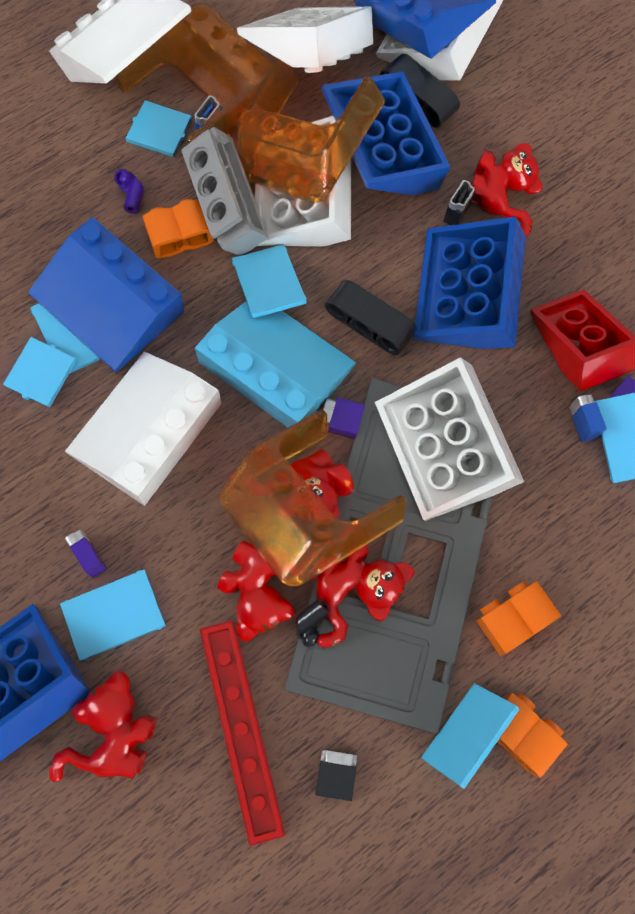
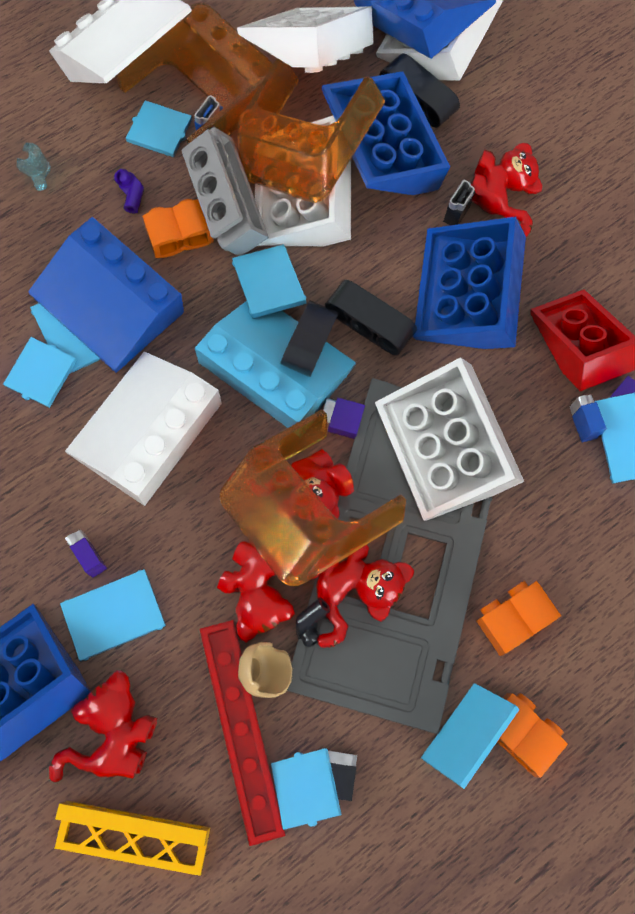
(35, 166): none -> clear light blue piece
(130, 824): none -> yellow fence
(265, 670): none -> tan hair
(305, 789): none -> medium azure piece
(309, 338): none -> black beam

